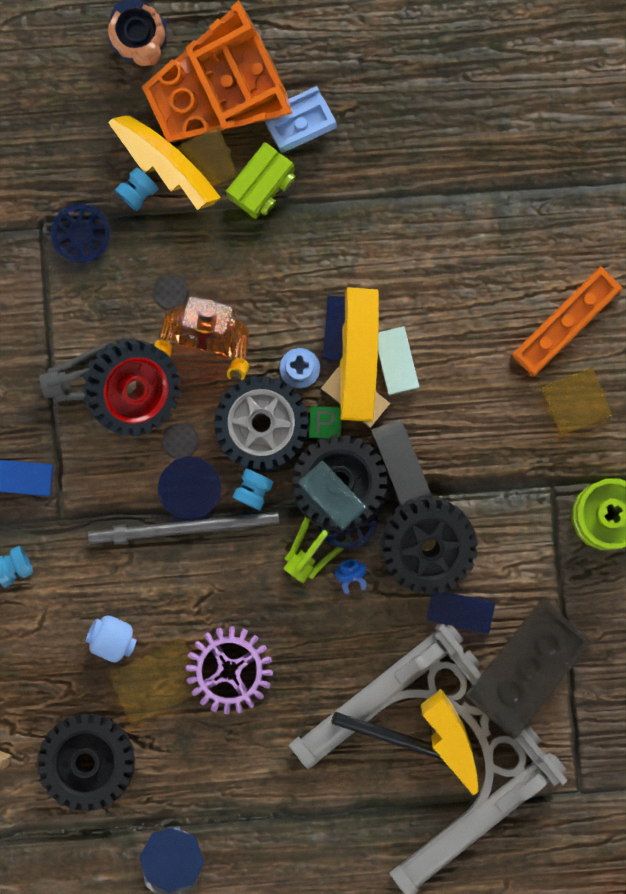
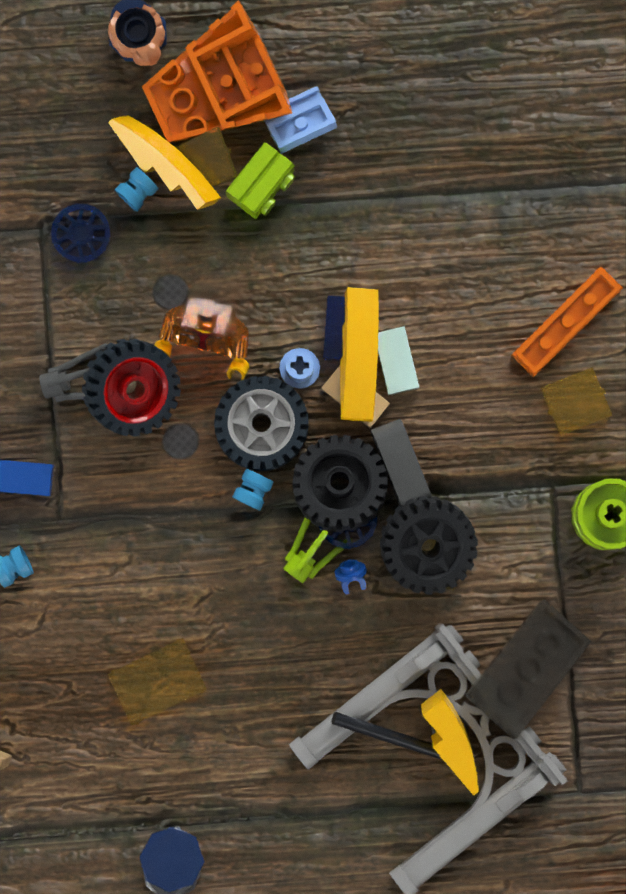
(60, 765): black wheel -> none
(110, 638): light blue head -> none
(121, 534): flat silver bar -> none
(189, 488): clear blue tile -> none
(205, 685): lavender gear -> none
(324, 422): green tile -> none
(332, 495): clear light blue tile -> none
(461, 611): clear blue tile -> none

